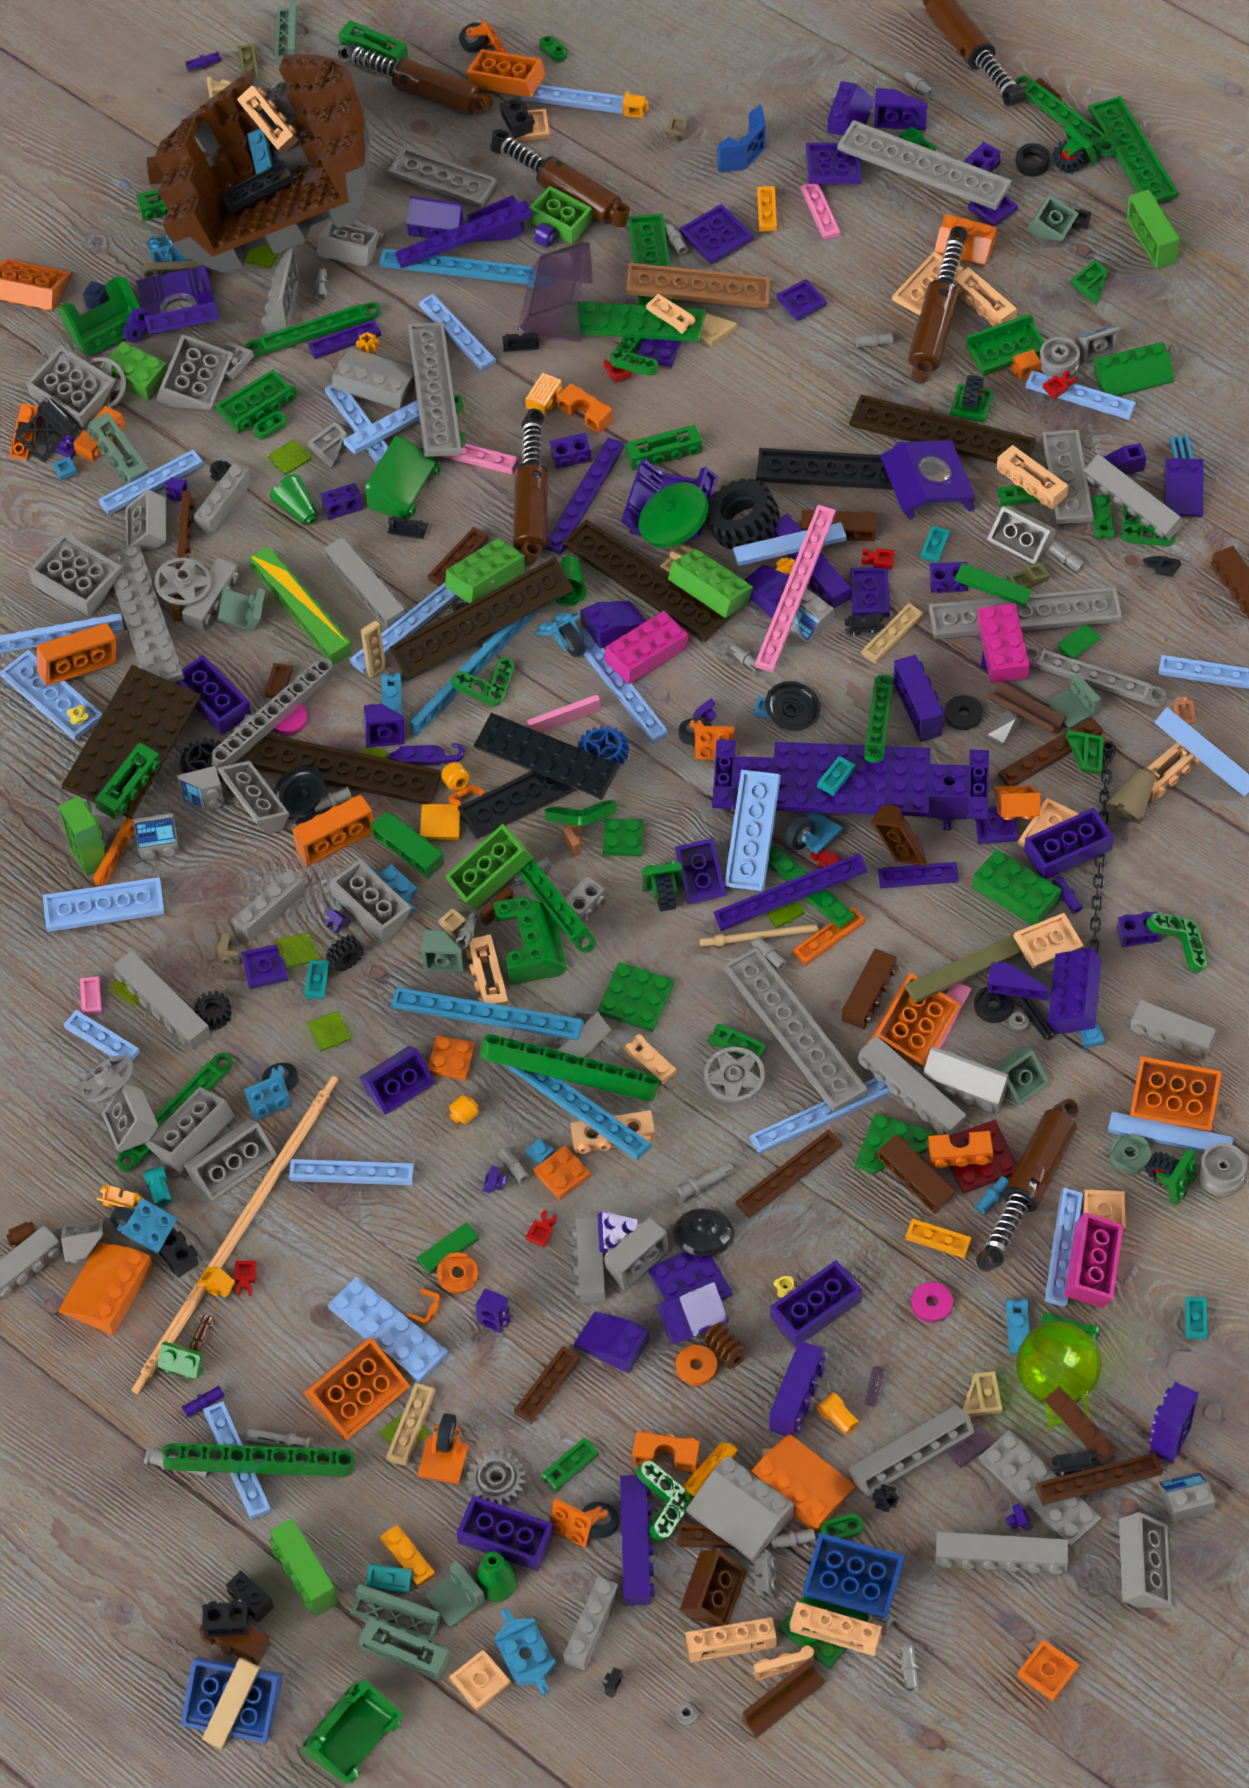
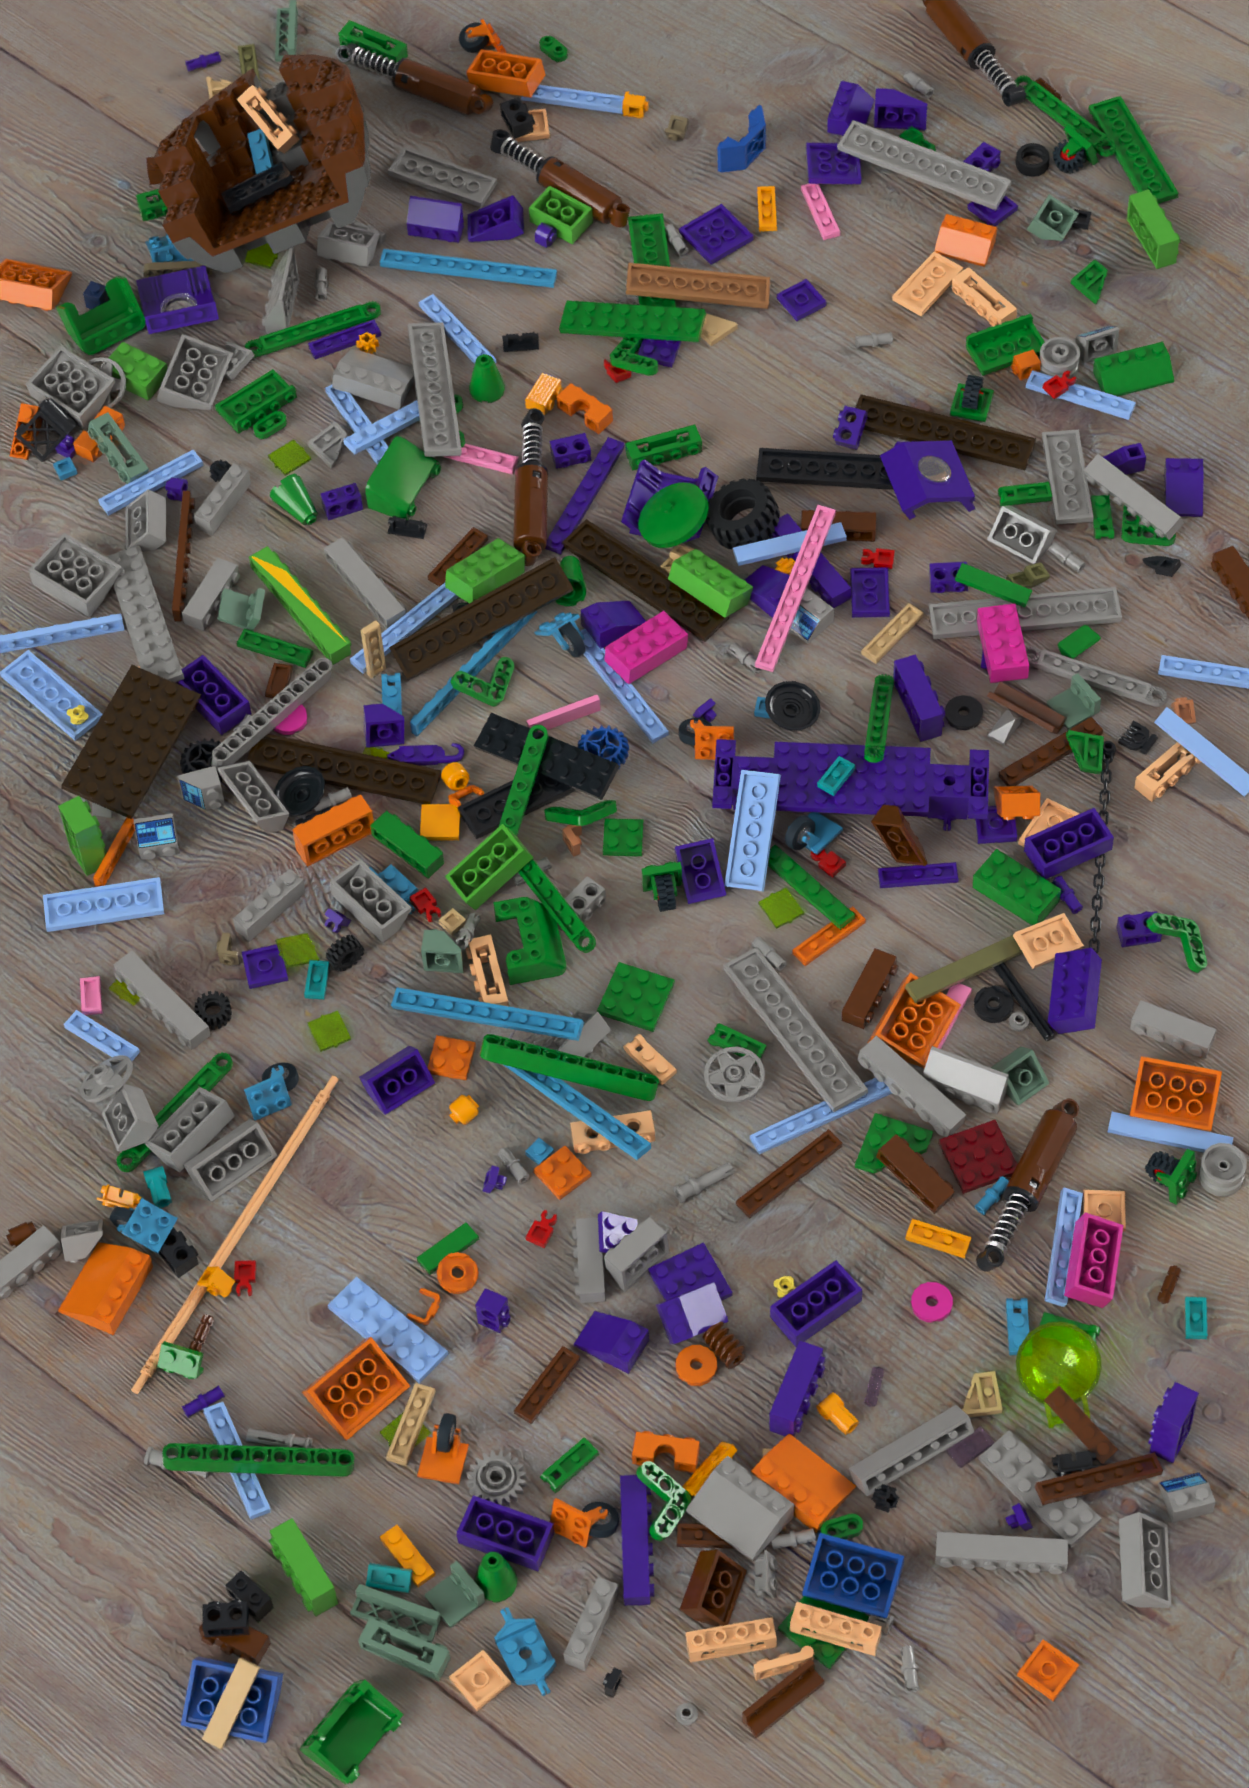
(76, 654): orange brick -> none
(133, 323): dark purple plate -> none
(145, 763): green brick -> none
(182, 581): light grey wheel -> none
(275, 648): none -> green tile
(351, 1172): light blue plate -> none
(425, 902): none -> red plate
(463, 234): dark purple plate -> none
(486, 380): none -> green cone
(487, 912): reddish brown tile -> none
(524, 780): none -> green plate
(554, 292): clear purple windscreen -> none
(670, 313): light nougat plate -> none
(703, 1232): black hat -> none
(720, 940): tan bar -> none
(790, 892): dark purple plate -> none
(855, 428): none -> dark purple brick
(871, 623): black hinge -> none
(935, 544): teal plate -> none
(937, 310): reddish brown piece -> none
(944, 1154): orange arch -> none
(1011, 981): dark purple slope -> none
(1032, 477): light nougat brick -> none
(1092, 1037): dark azure plate -> none
(1127, 1164): sand green plate -> none
(1133, 795): dark tan cone -> none
(1140, 738): none -> black piece
(1169, 1284): none -> reddish brown axle
(1180, 441): dark azure tile -> none

